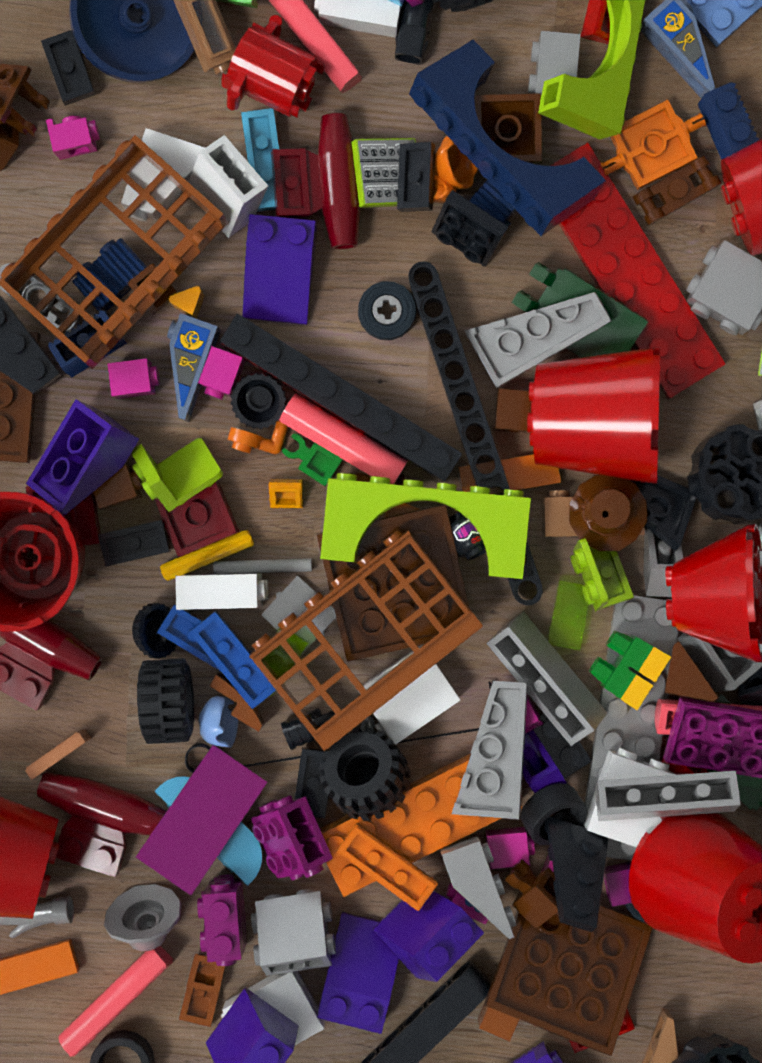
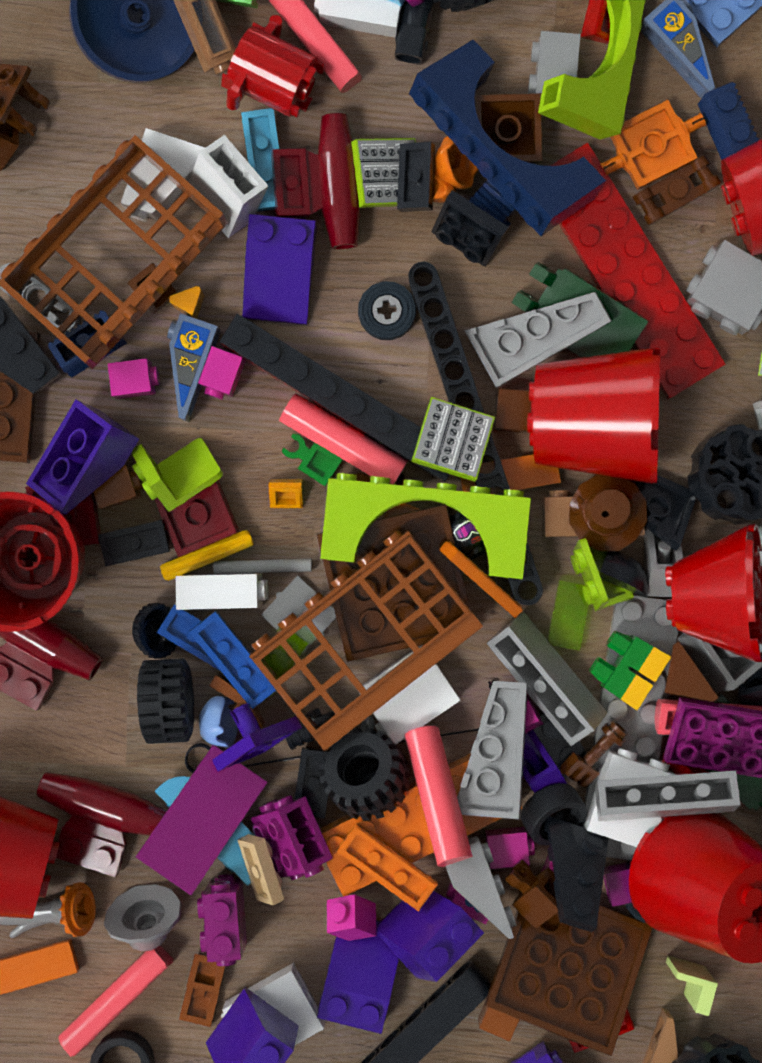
(57, 753): nougat tile -> none
(68, 67): black plate -> none
(73, 136): dark pink brick -> none
(80, 901): none -> orange gear
(113, 269): dark blue brick -> none
(245, 441): orange plate -> none
(255, 740): none -> dark purple tile
(258, 400): black hat -> none
(260, 869): none -> tan plate
(293, 932): light grey brick -> none
(351, 917): none -> dark pink brick
(438, 795): none -> coral brick
(453, 439): none -> light grey tile
(481, 579): none -> orange tile
(583, 769): none -> reddish brown hinge
(624, 572): none -> black brick
(700, 983): none -> yellowish green panel

